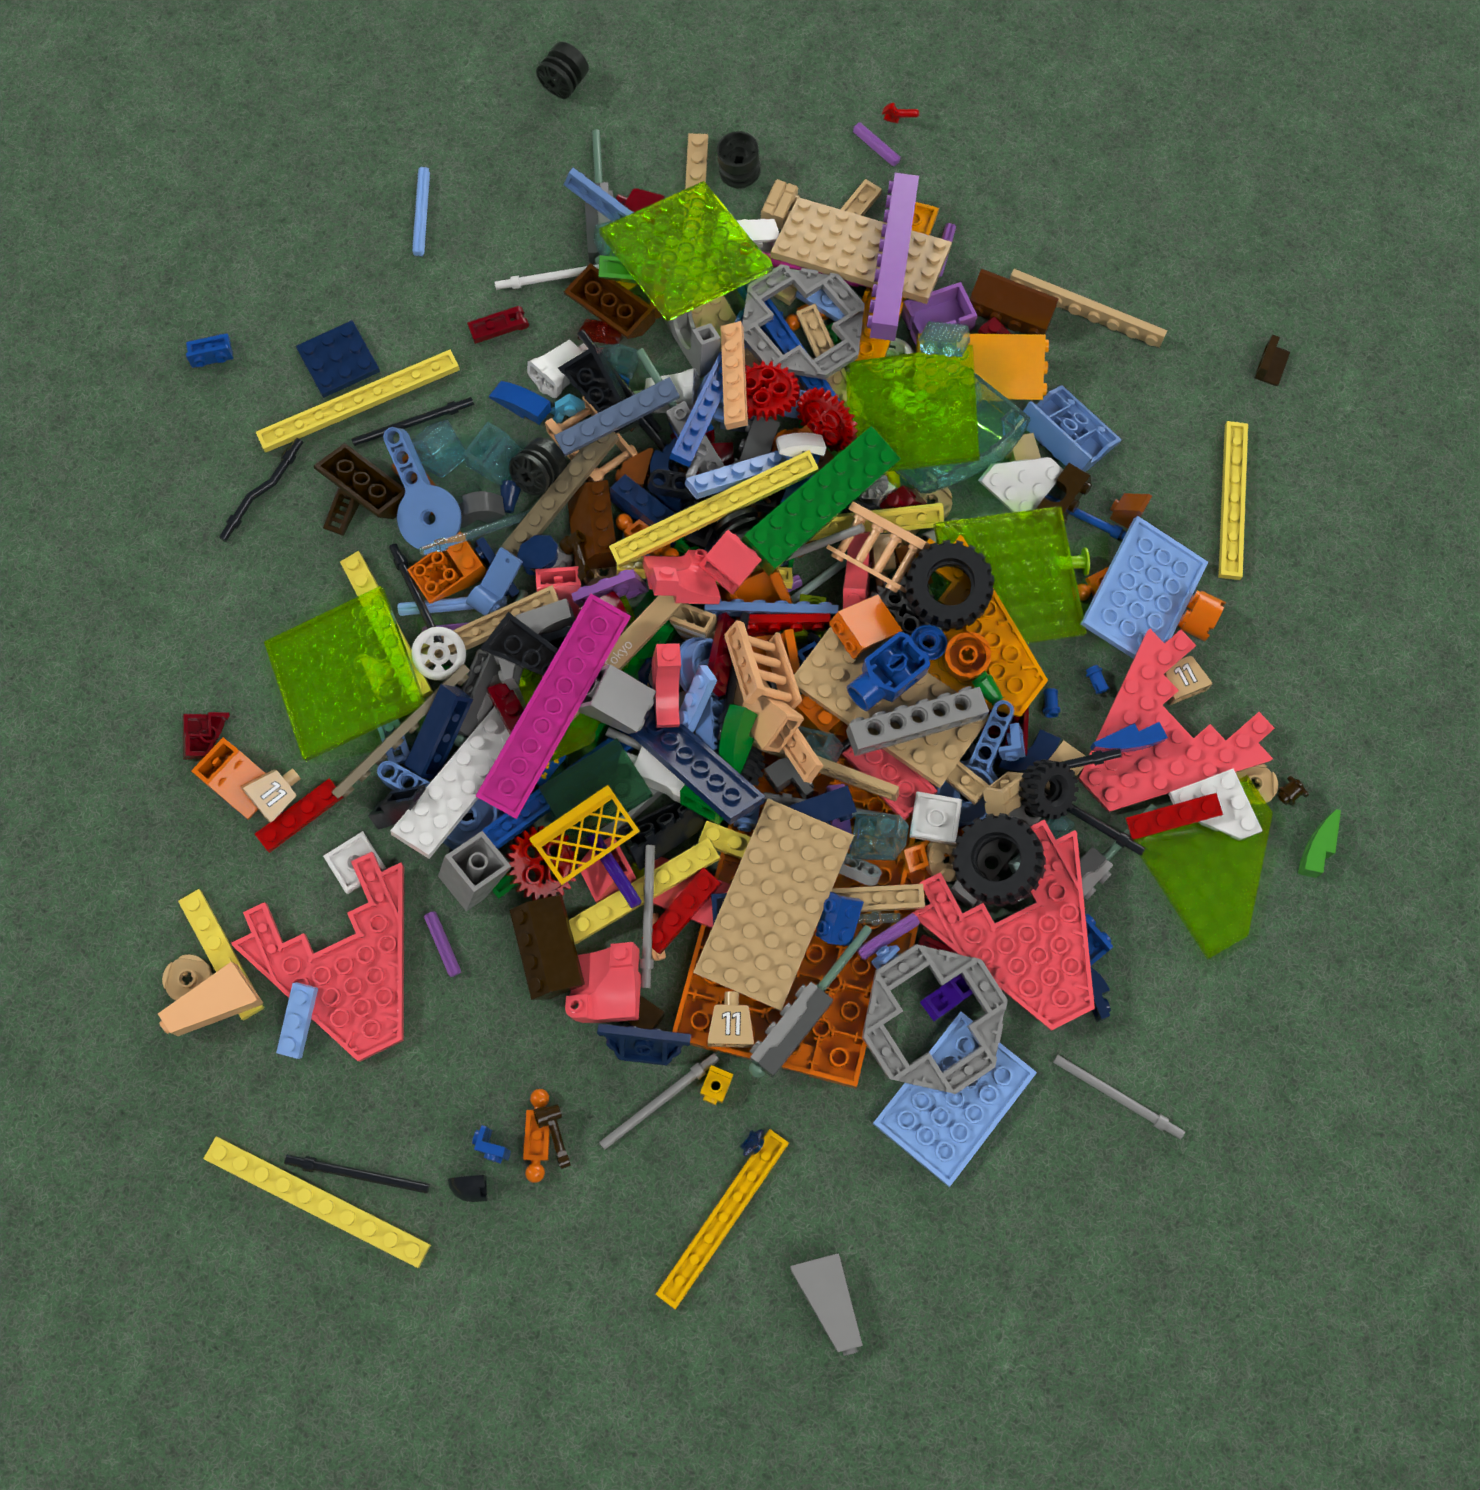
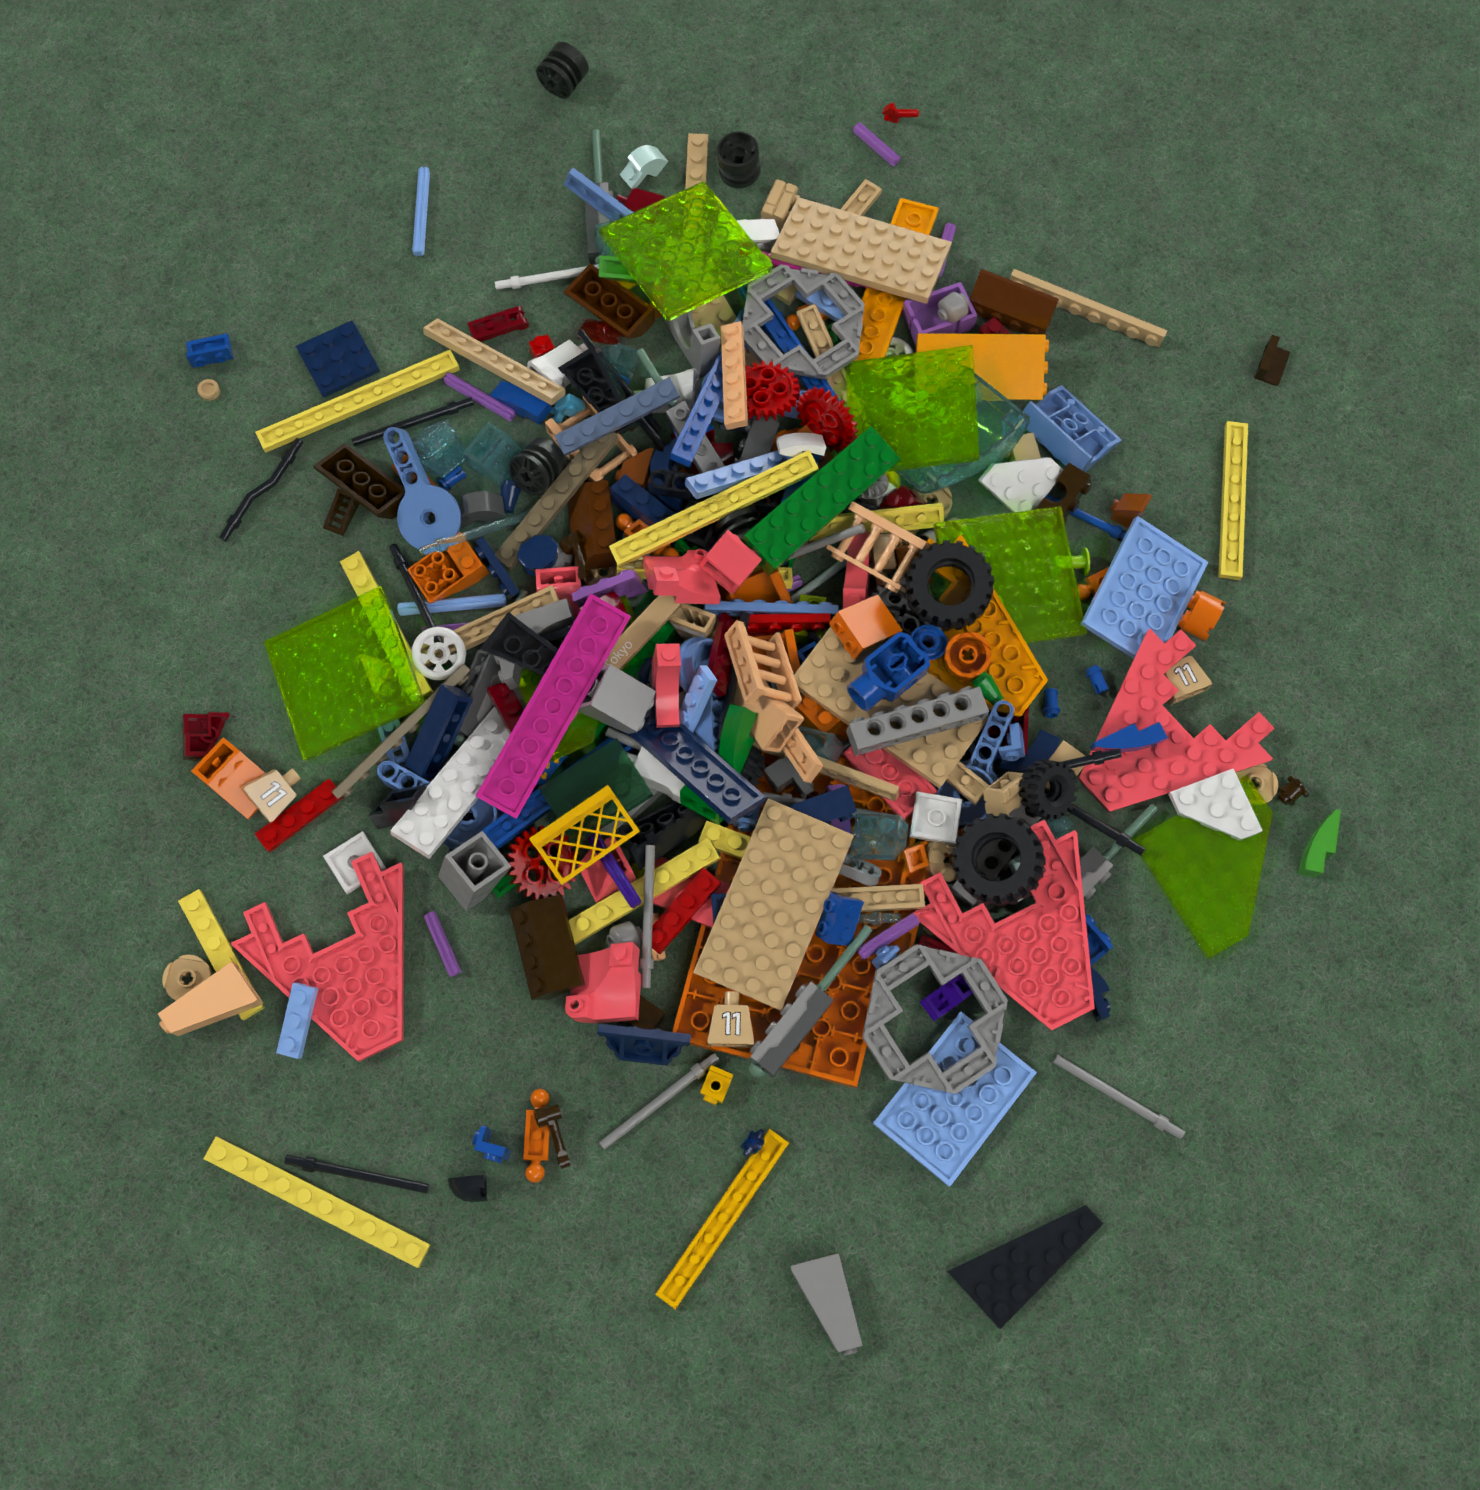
(208, 389): none -> tan tile
(452, 478): none -> blue pin
(479, 396): none -> medium lavender axle
(490, 593): medium blue door -> none
(494, 361): none -> tan plate
(540, 346): none -> red brick
(625, 933): none -> light grey head
(642, 162): none -> light aqua brick
(696, 463): light grey bar -> none
(894, 257): medium lavender brick -> none
(944, 339): clear light blue brick -> none
(953, 307): none -> light grey head
(1015, 1271): none -> black wing
(1174, 816): red plate -> none

